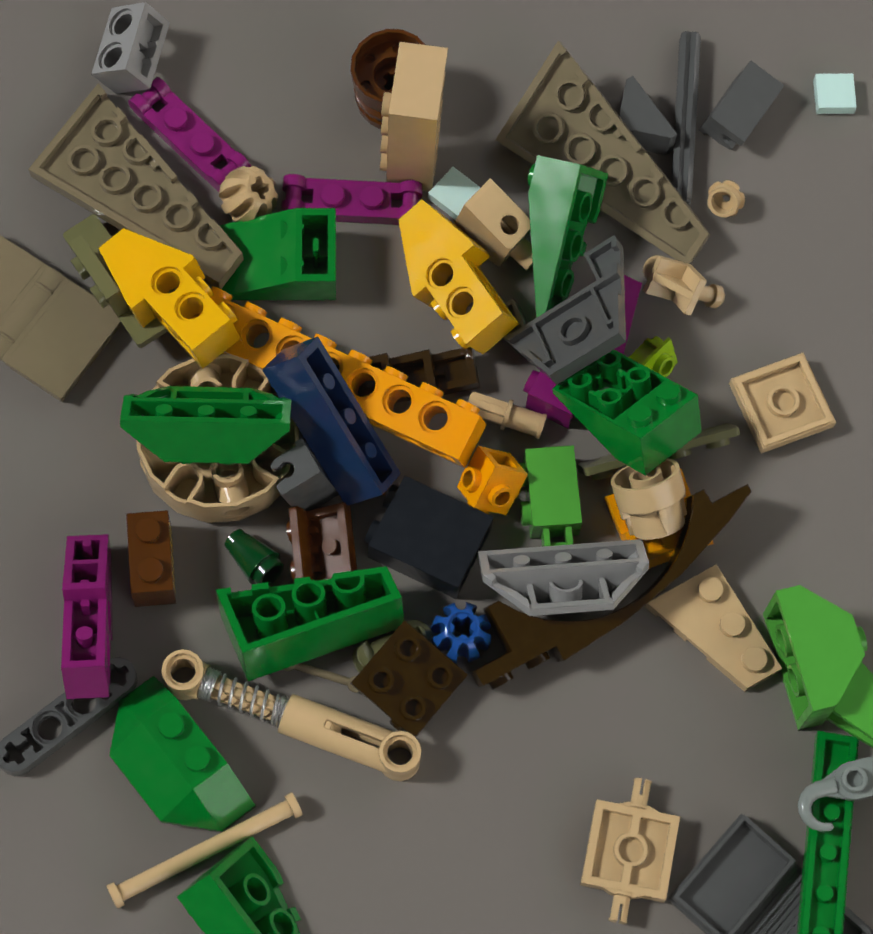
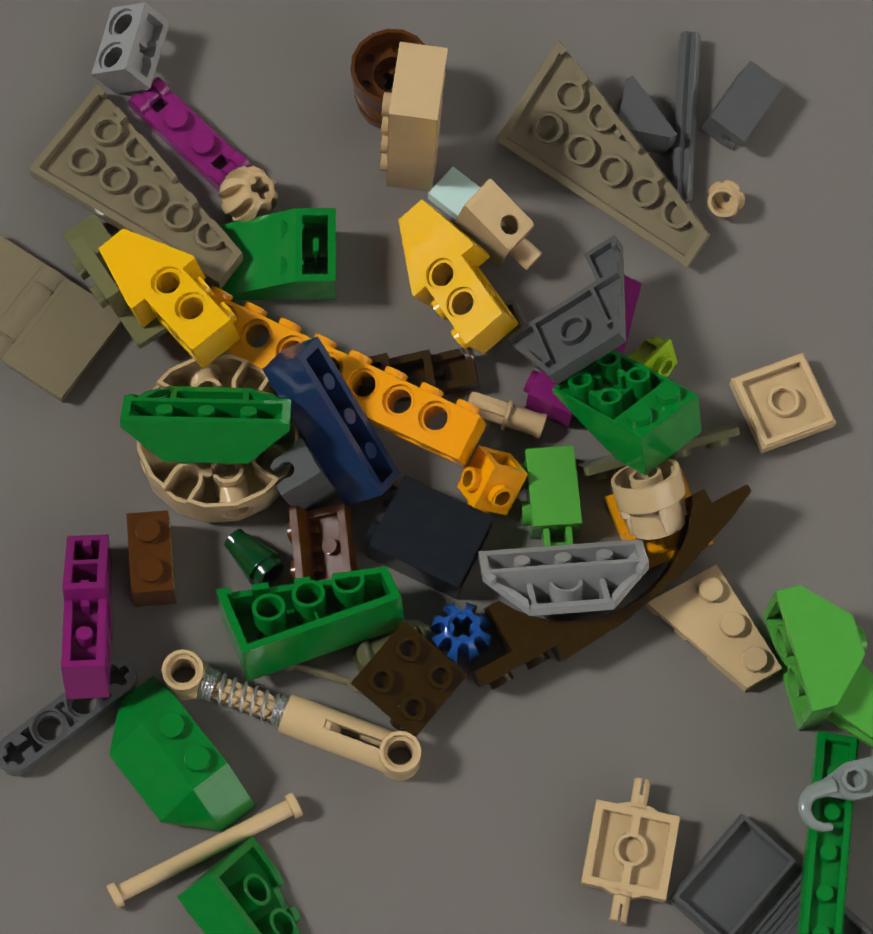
(353, 199): magenta plate -> none
(561, 204): green wedge -> none
(680, 284): tan piece -> none
(834, 93): light aqua tile -> none

